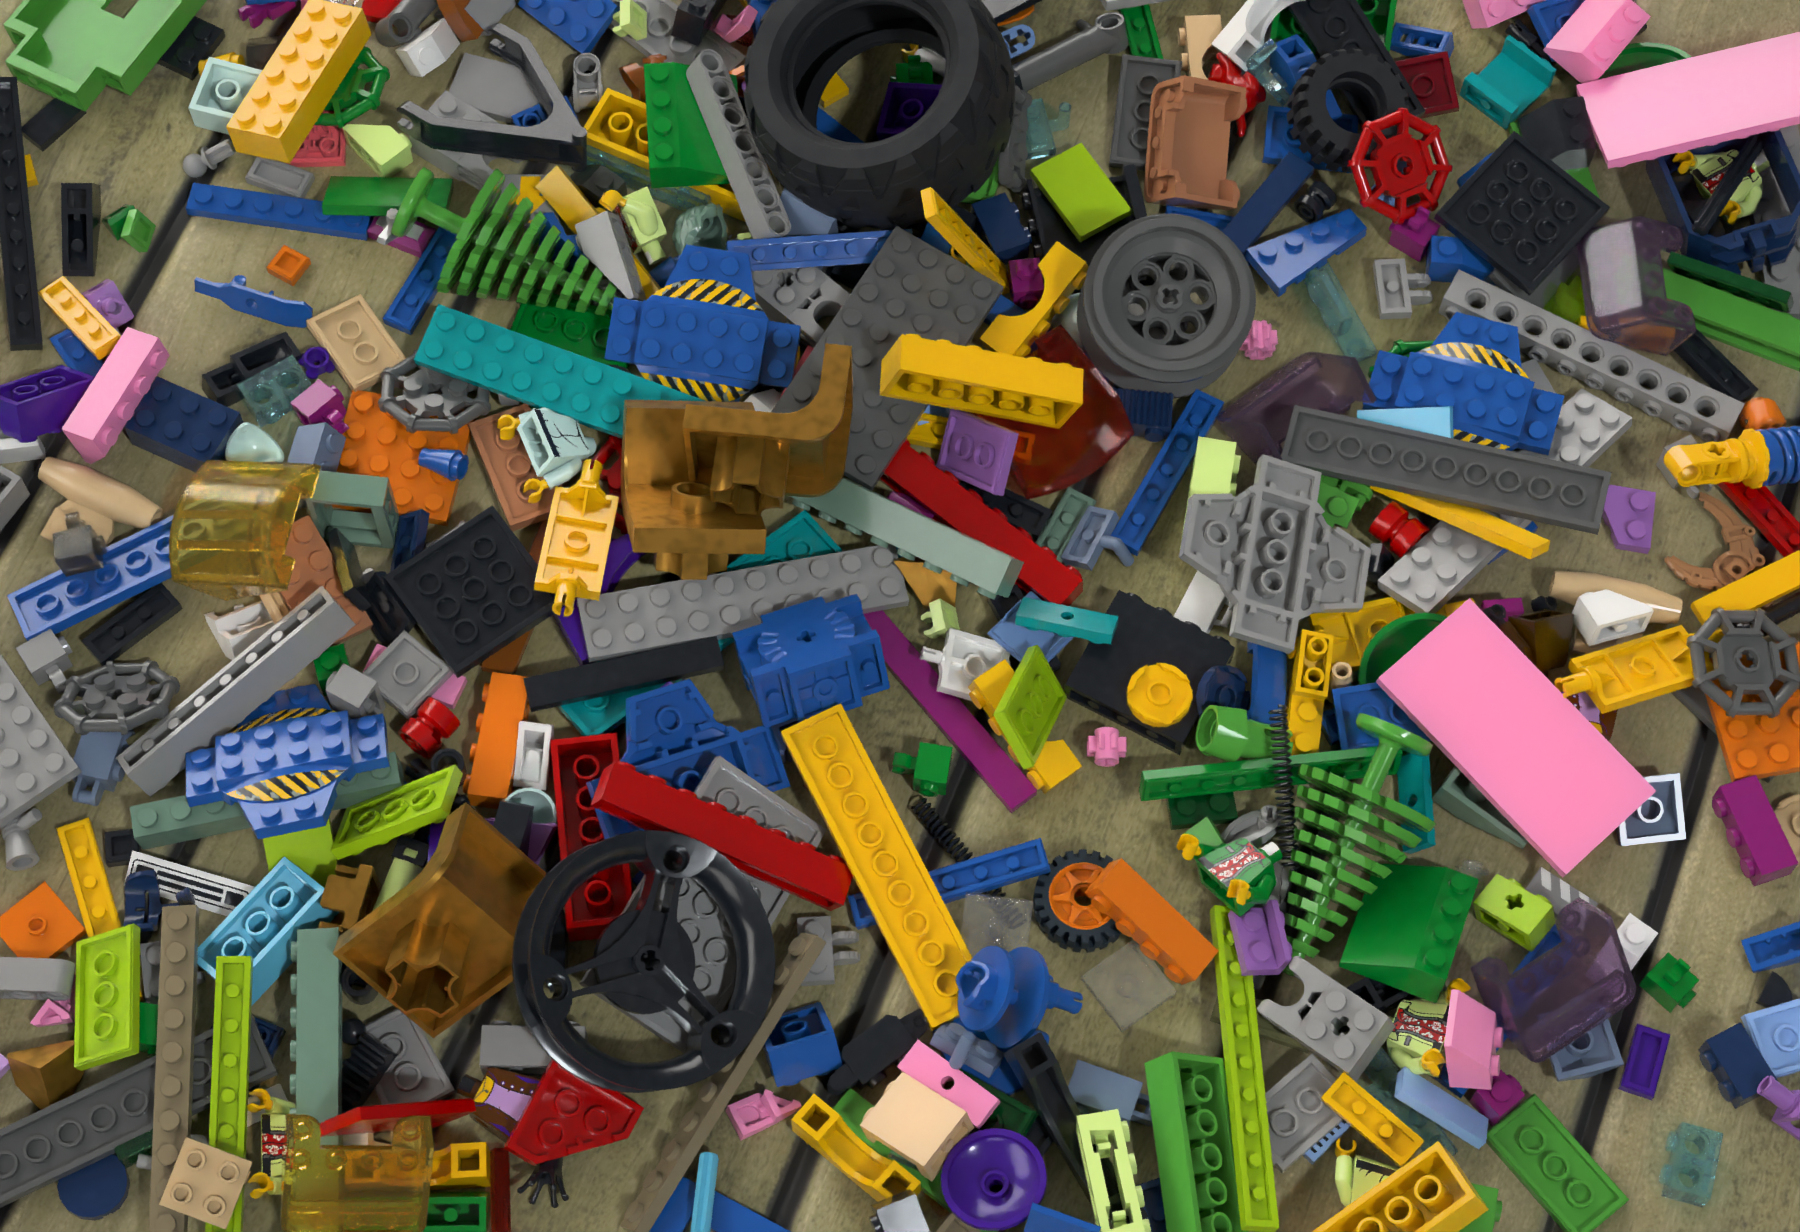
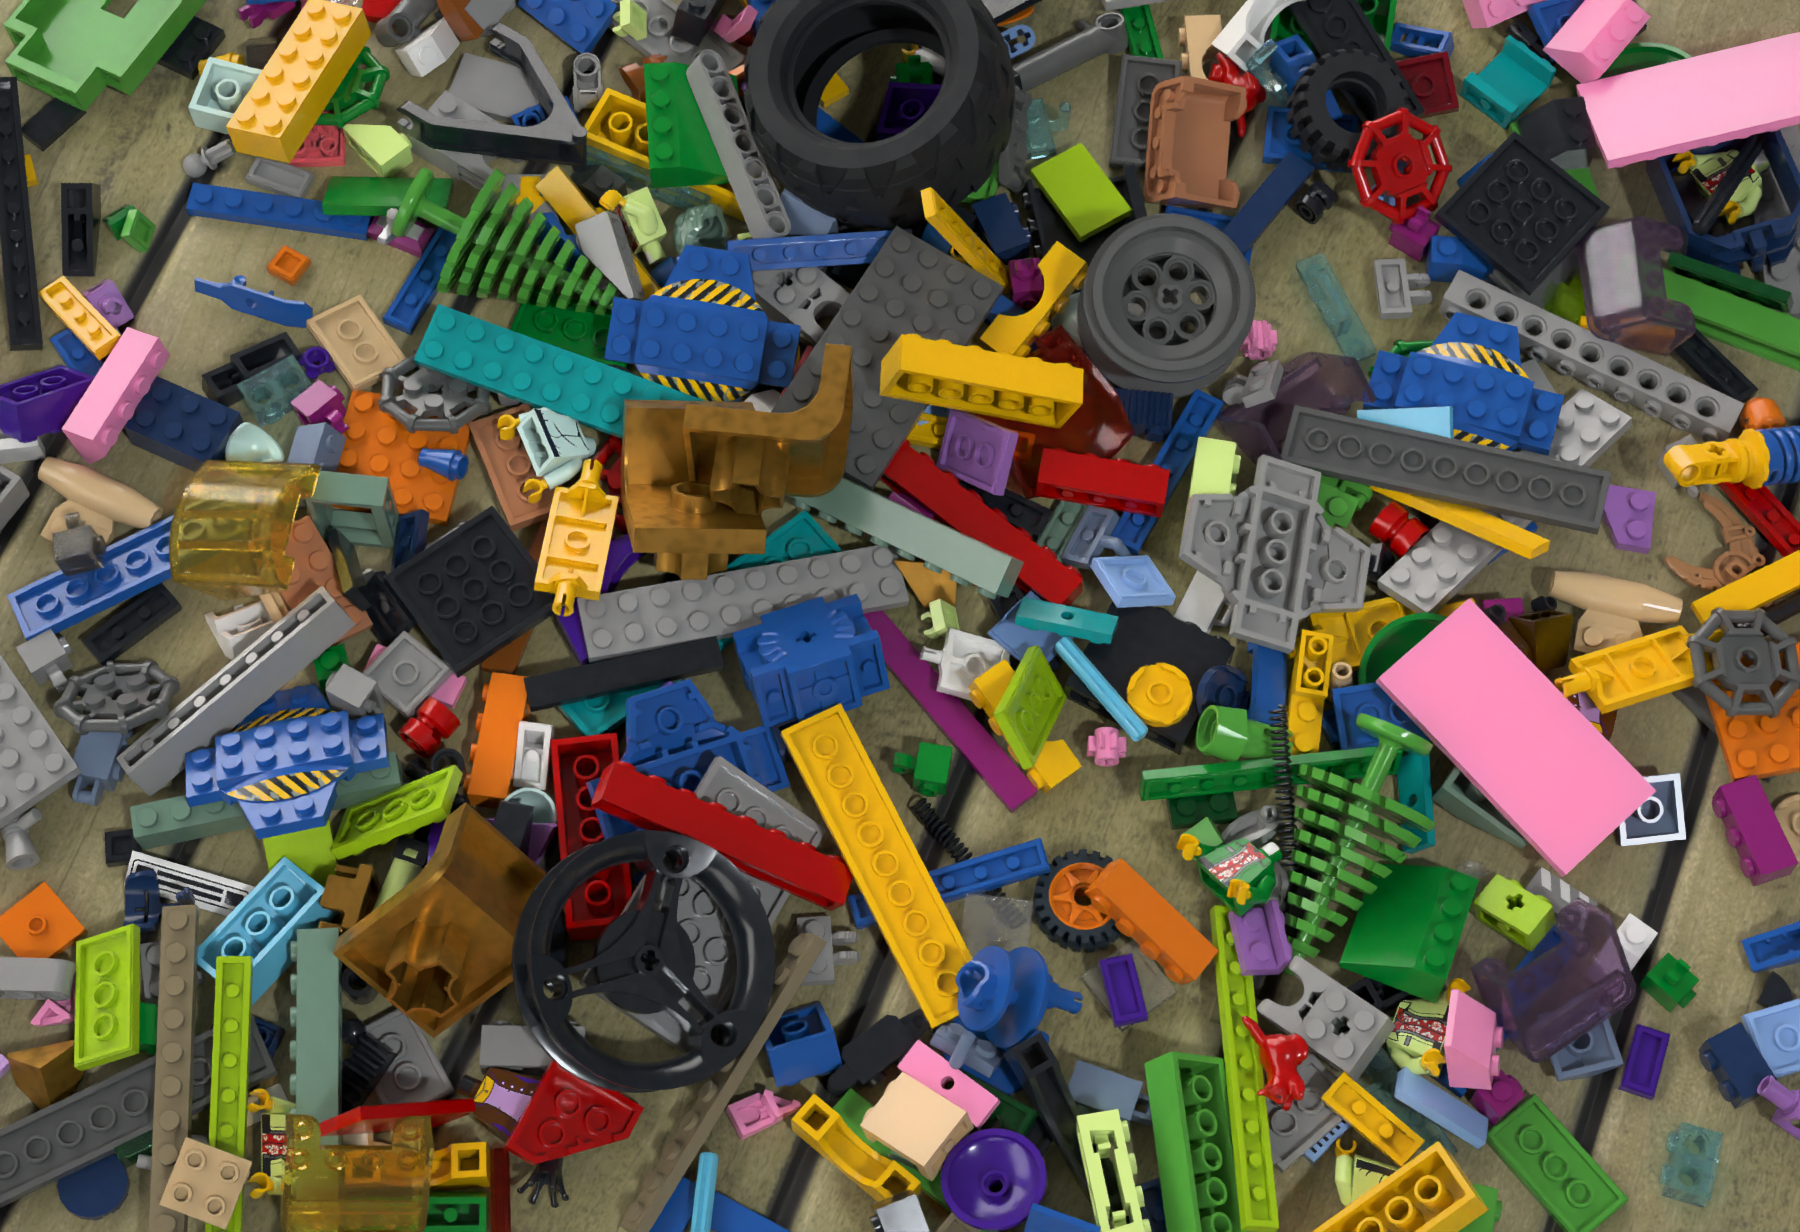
(89, 878): yellow tile -> none
(1101, 688): none -> medium azure axle
(1102, 482): none -> red brick
(1123, 990): none -> dark purple tile
(1132, 581): none -> light blue tile
(1257, 387): none -> light grey hinge
(1280, 1058): none -> red animal
(1296, 253): blue wing -> none
(1609, 616): white slope -> none

